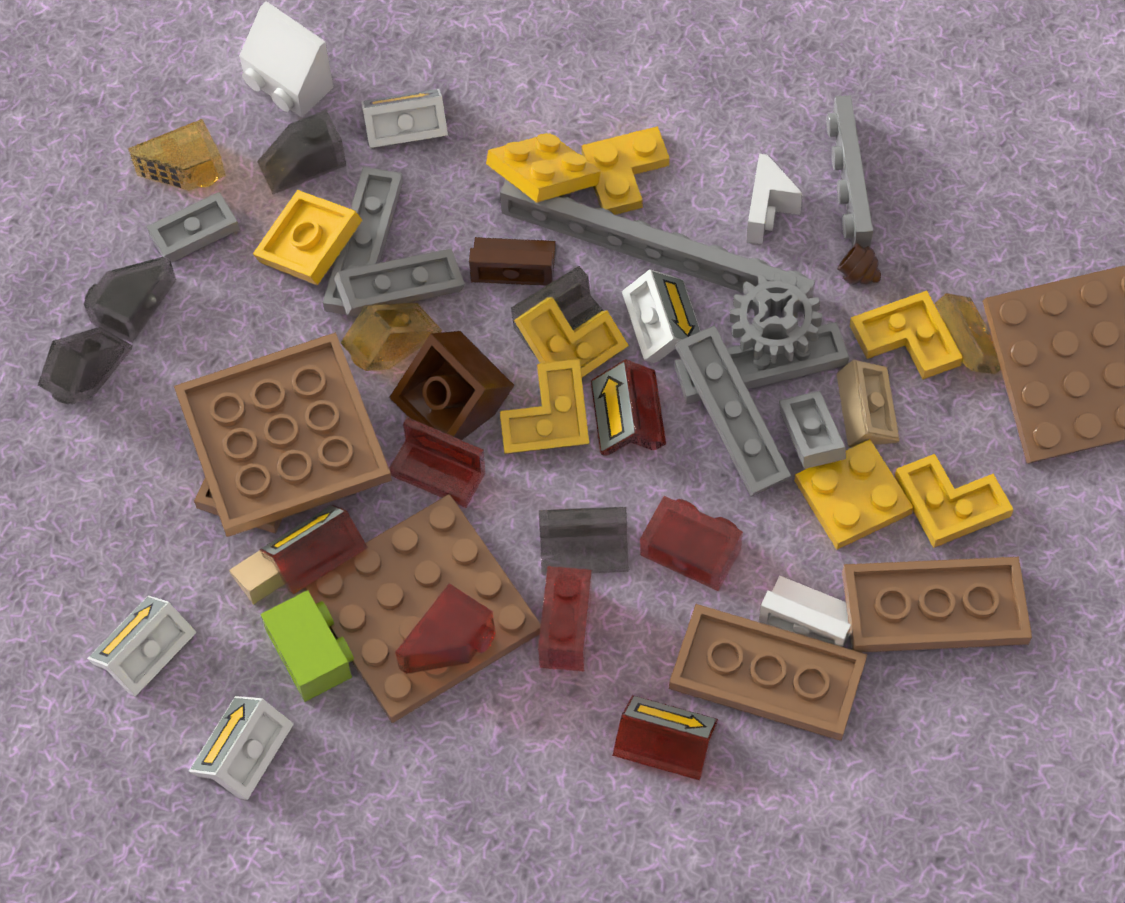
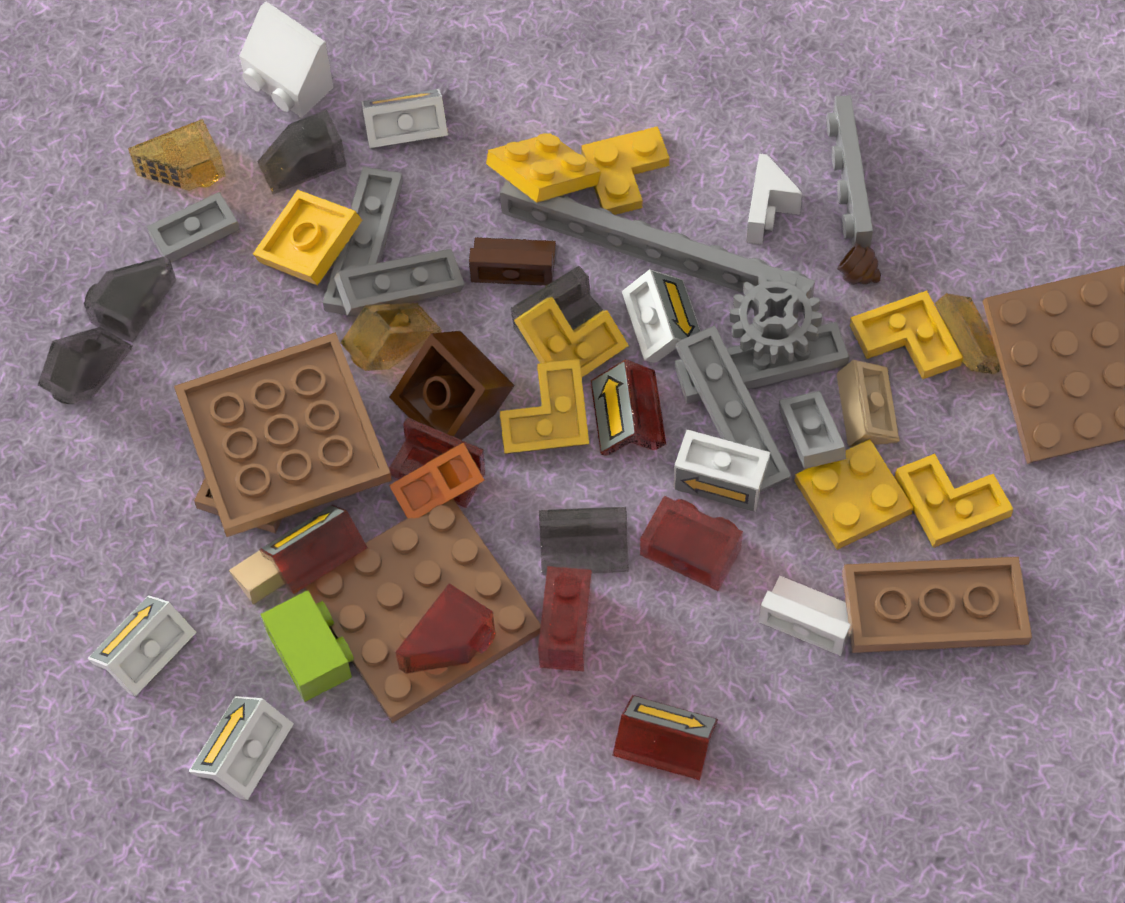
(437, 482): none -> orange slope
(720, 470): none -> white panel
(768, 672): medium nougat plate -> none

